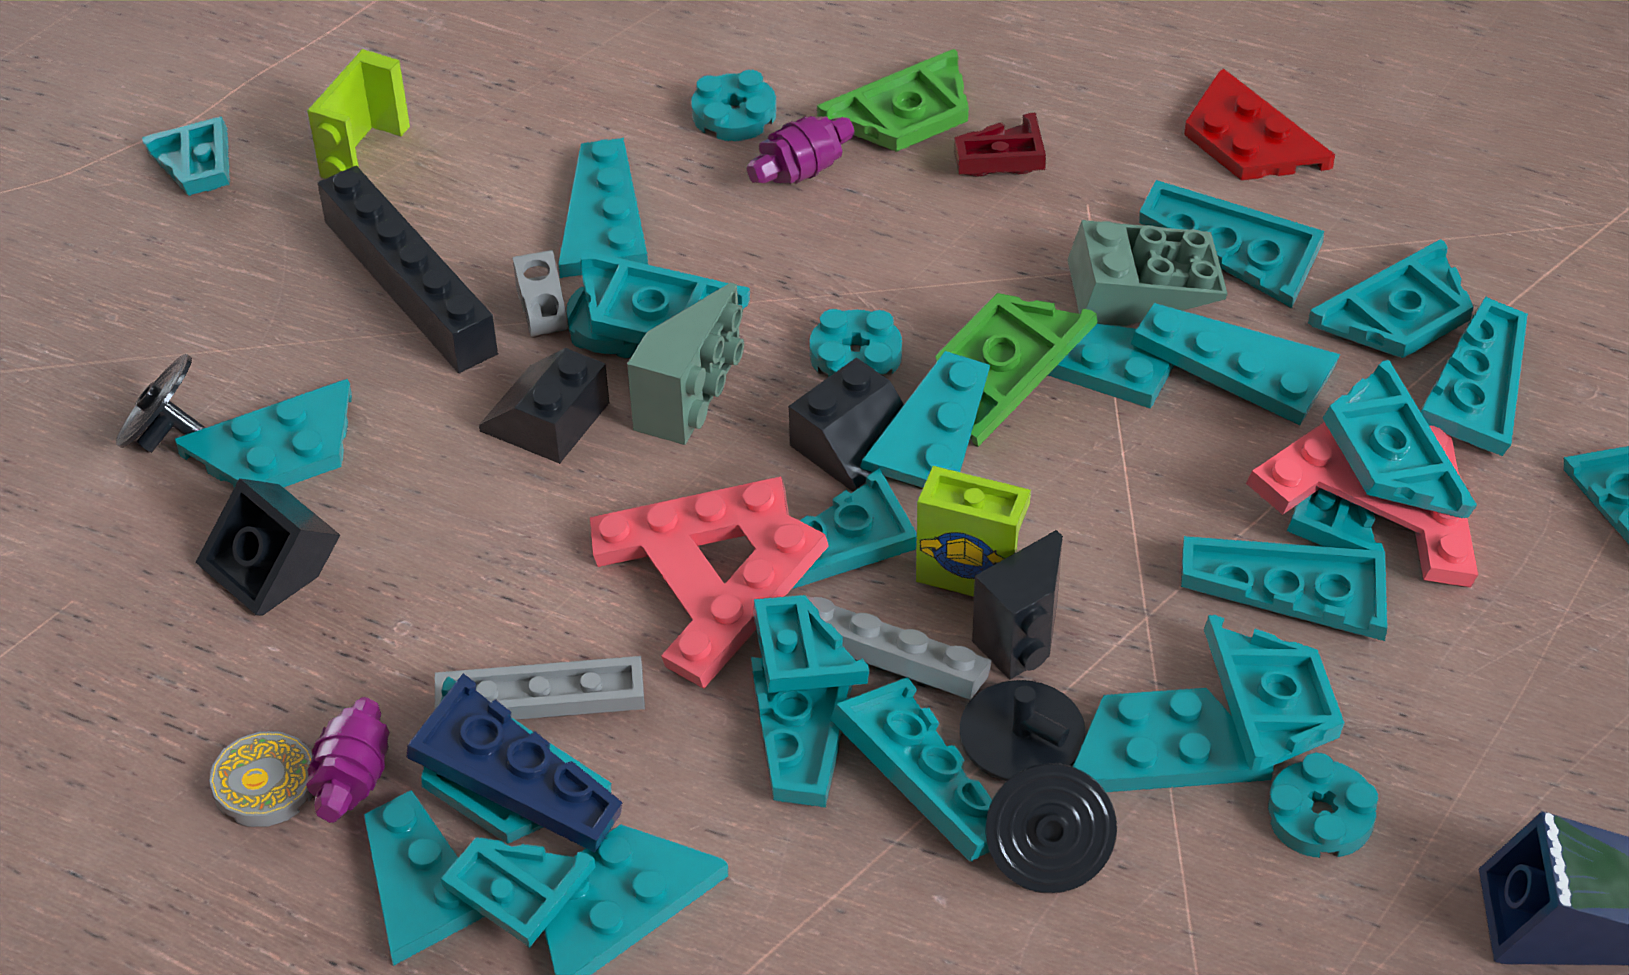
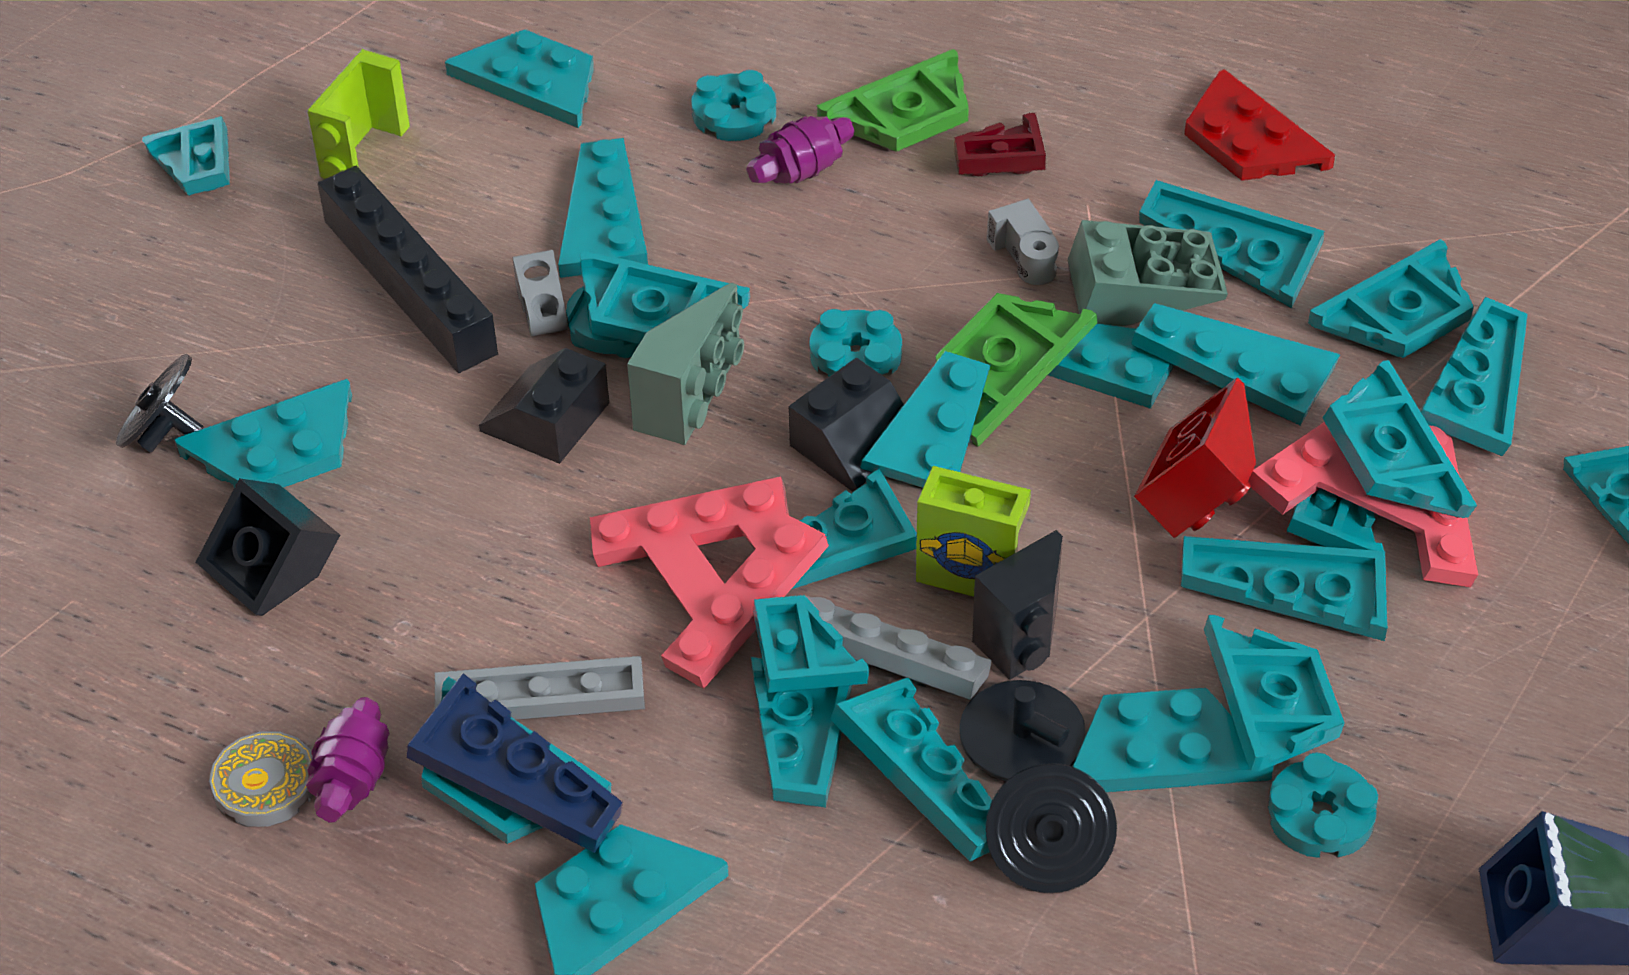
(408, 867): teal wing -> none
(516, 885): teal wing -> none
(529, 73): none -> teal wing
(1026, 238): none -> light grey leg
(1201, 463): none -> red slope

